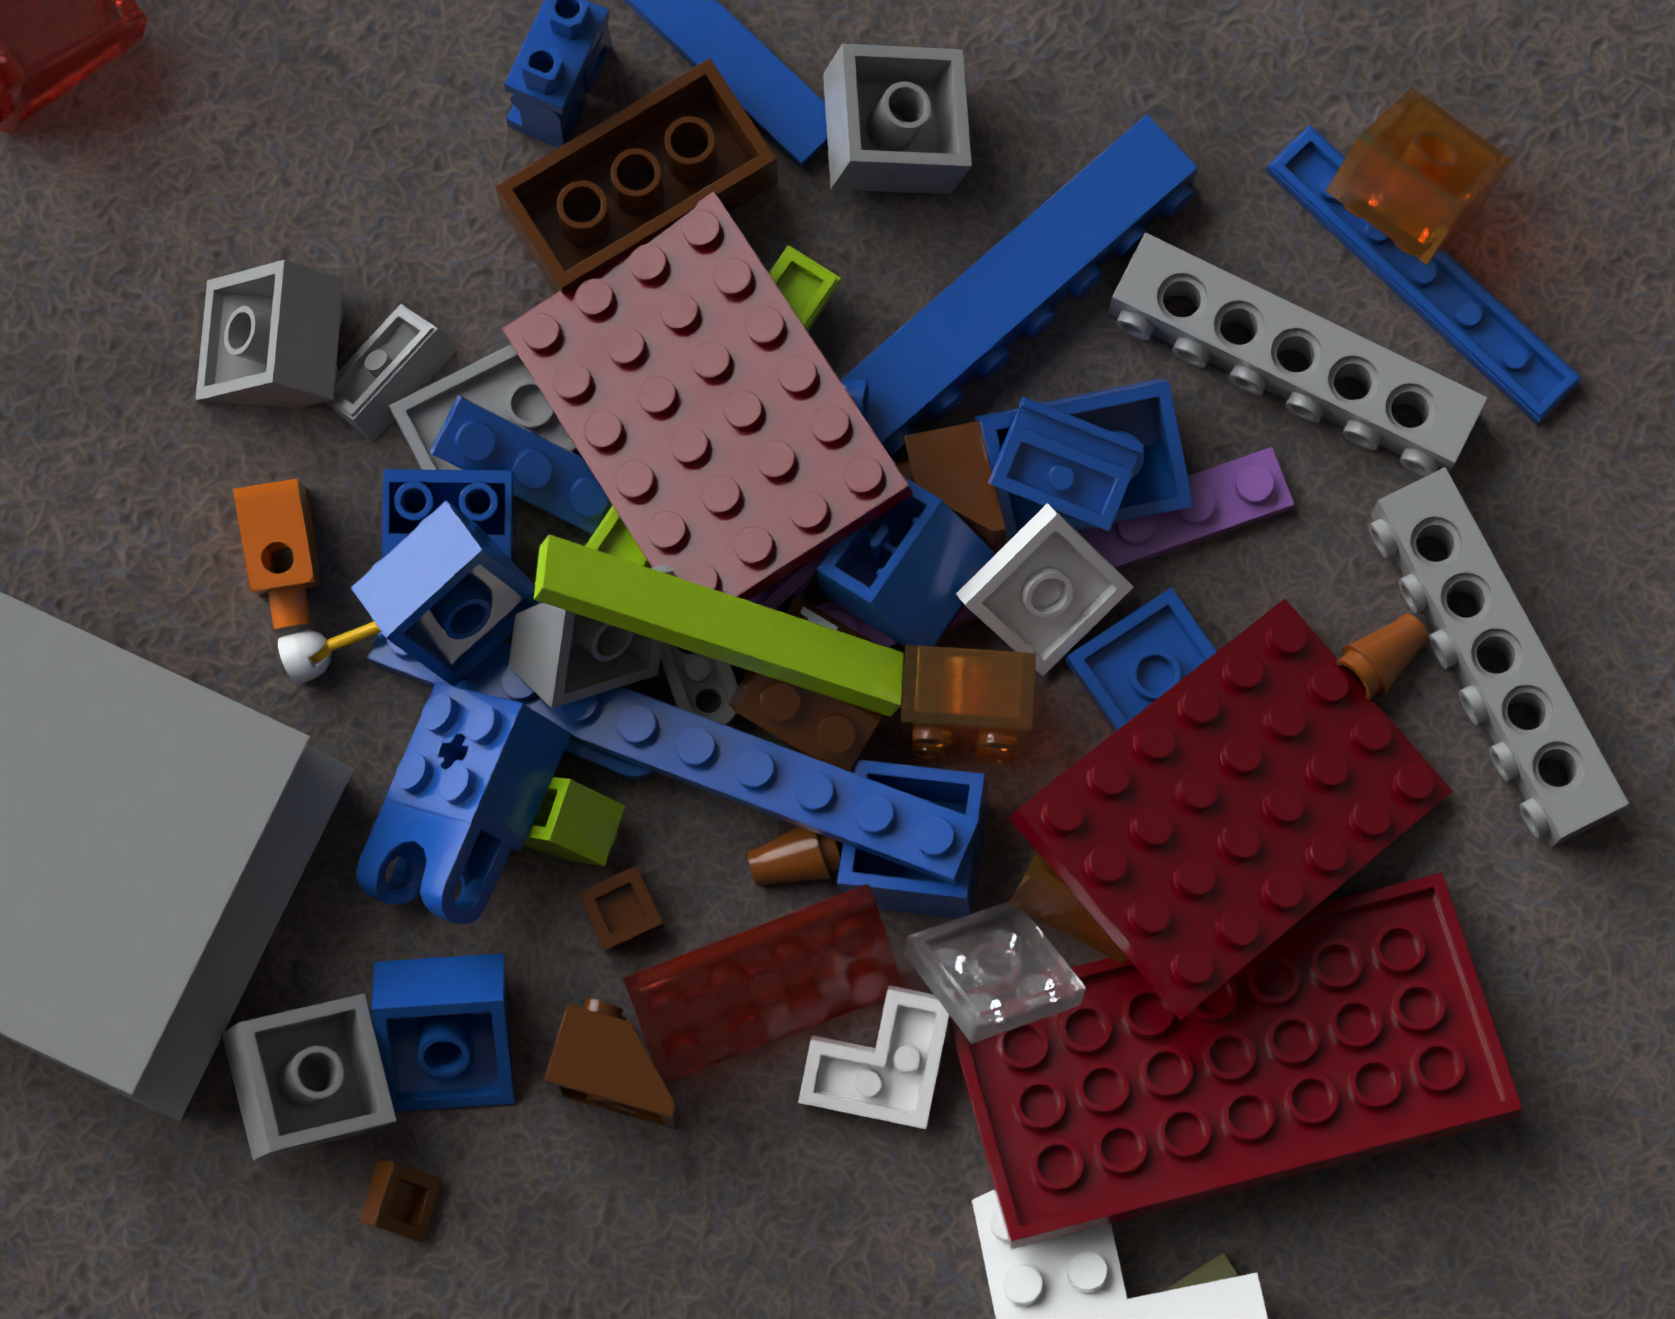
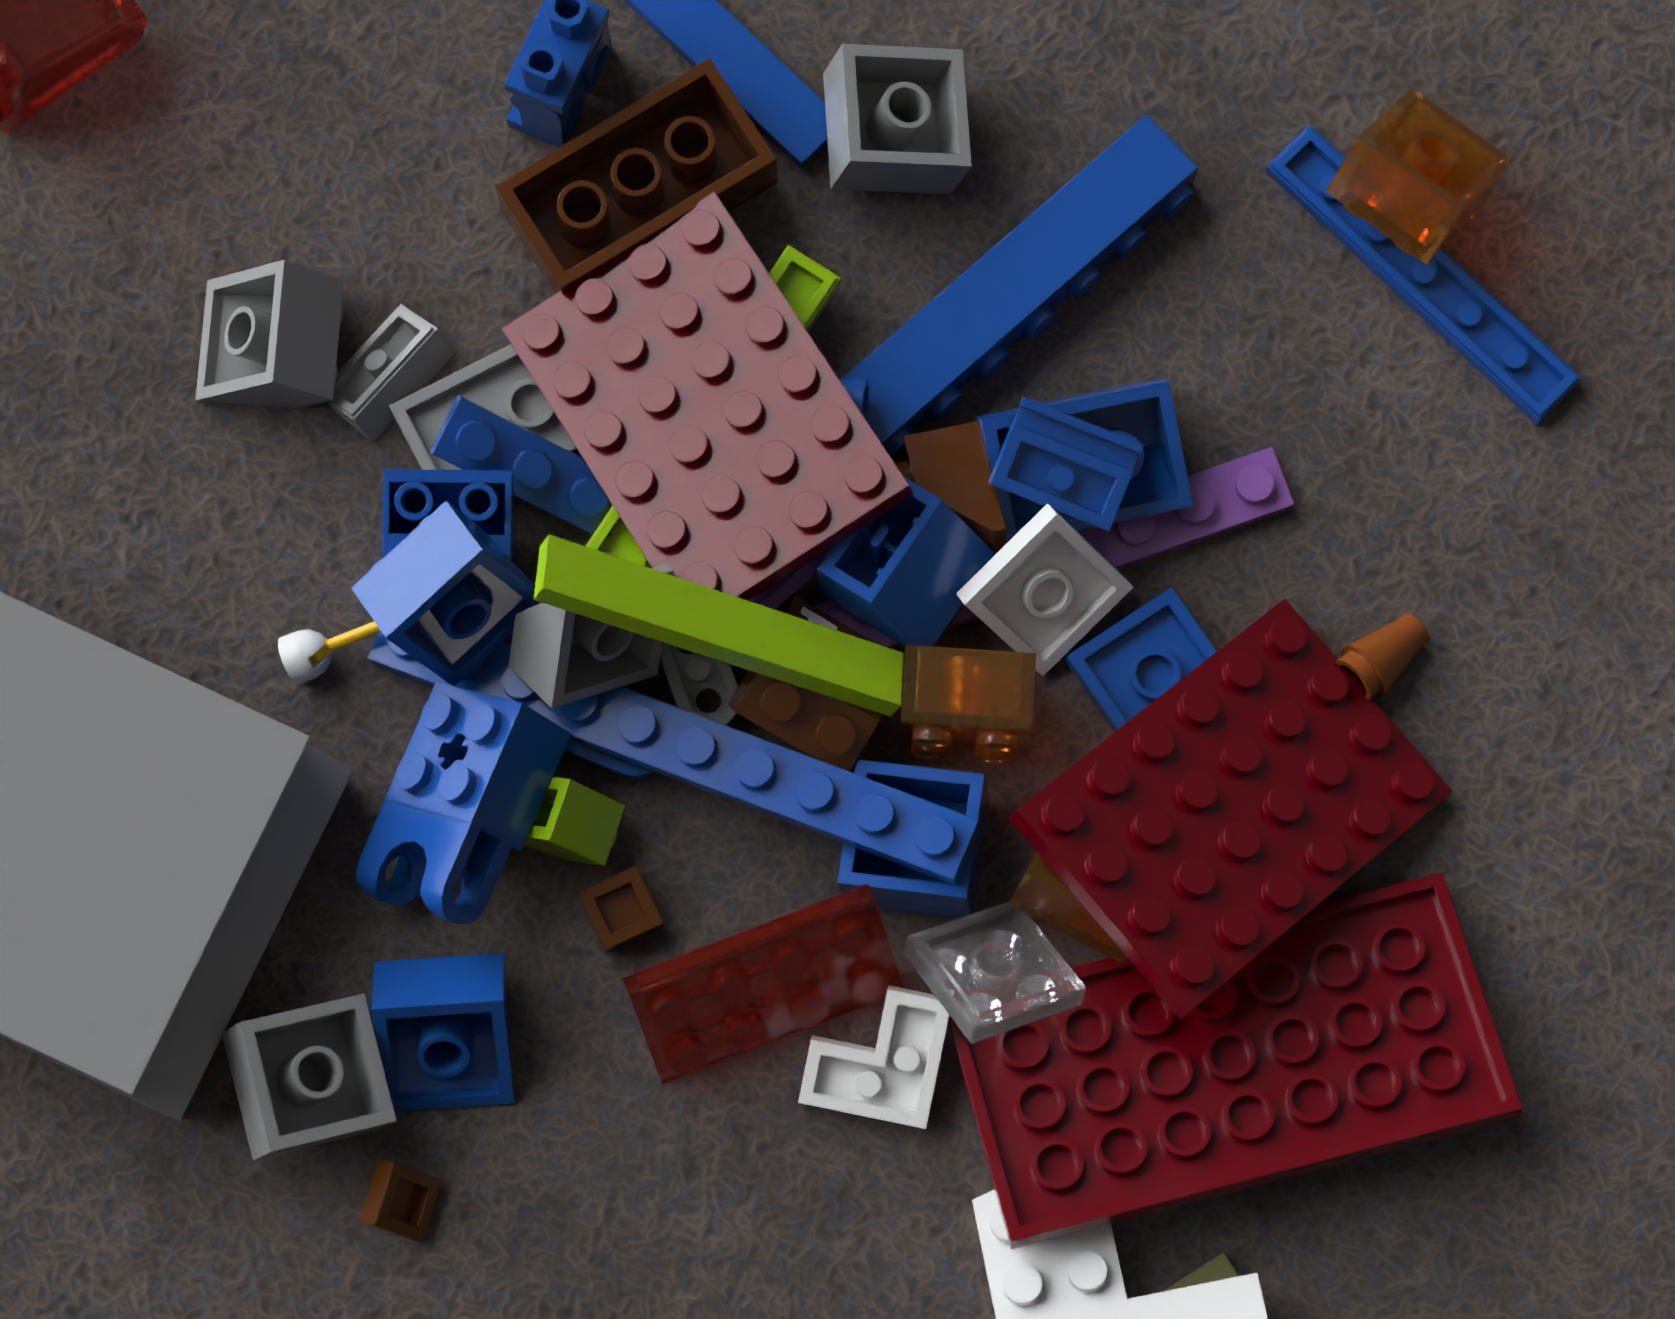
(273, 519): orange torso -> none
(607, 1066): reddish brown slope -> none
(795, 858): dark orange cone -> none
(1277, 326): light grey brick -> none
(1438, 511): light grey brick -> none

